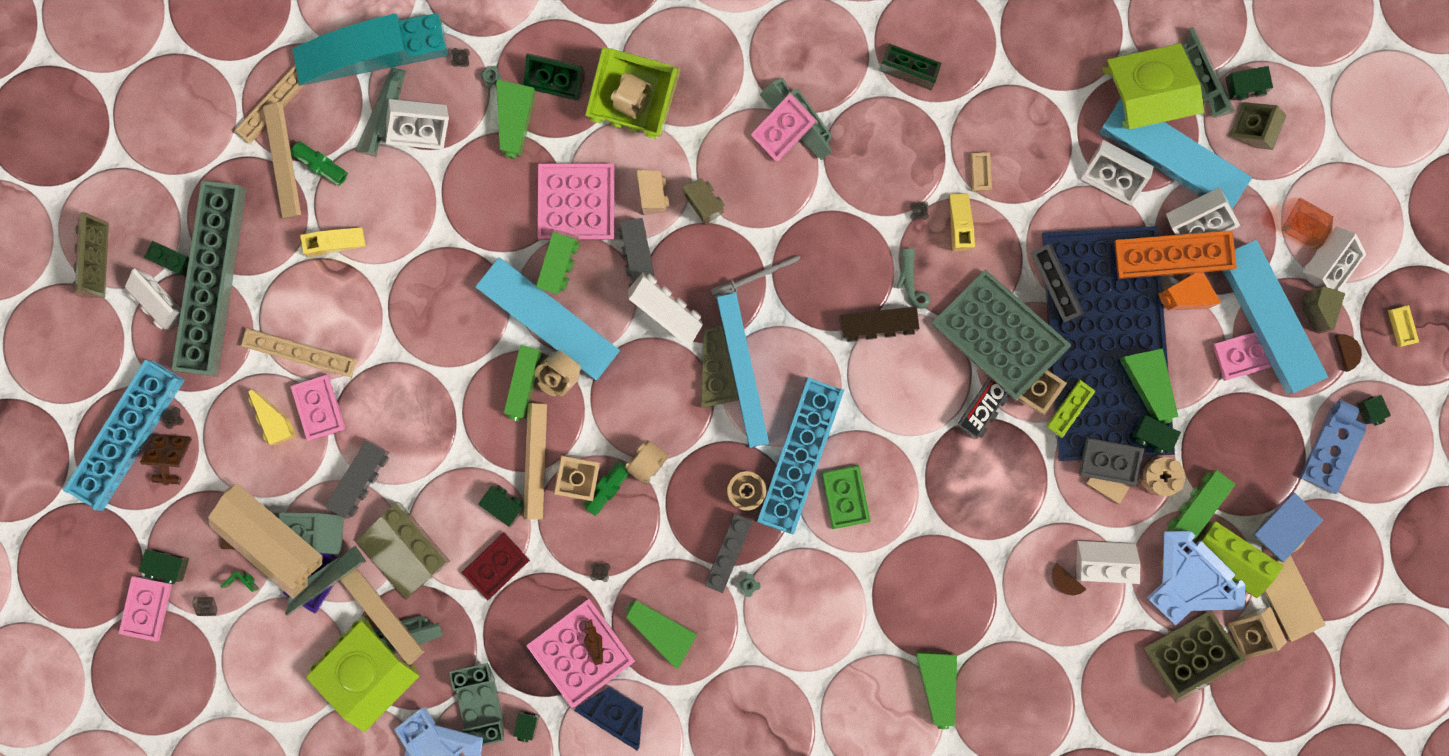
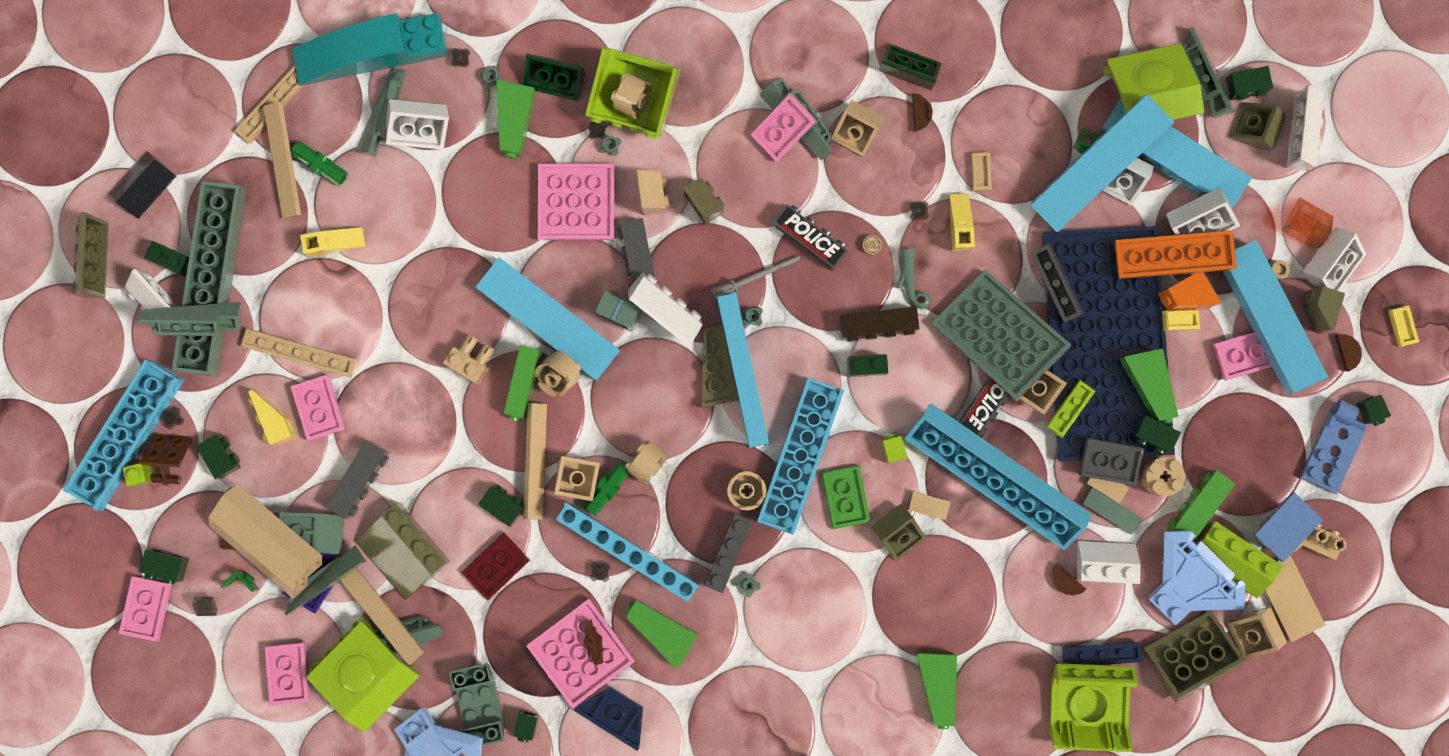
(137, 475): none -> lime brick
(142, 185): none -> black slope
(193, 320): none -> sand green wedge
(219, 456): none -> dark green brick
(287, 673): none -> bright pink plate
(471, 368): none -> tan brick
(558, 262): bright green brick -> none
(597, 130): none -> clear smoke plate
(610, 140): none -> sand green plate
(618, 311): none -> sand green container
(627, 551): none -> medium azure tile
(753, 311): none -> sand green plate
(810, 237): none -> brick
(857, 128): none -> tan slope
(867, 365): none -> dark green brick
(871, 245): none -> tan tile
(893, 448): none -> lime brick
(898, 532): none -> olive slope
(921, 112): none -> reddish brown tile
(929, 505): none -> tan tile
(998, 476): none -> medium azure brick
(1080, 145): none -> green bracket
(1091, 707): none -> lime panel
(1101, 162): none -> medium azure tile
(1103, 654): none -> dark blue plate
(1111, 510): none -> sand green tile
(1181, 320): none -> light yellow tile
(1280, 269): none -> tan tile
(1305, 129): none -> white slope
(1325, 543): none -> tan brick

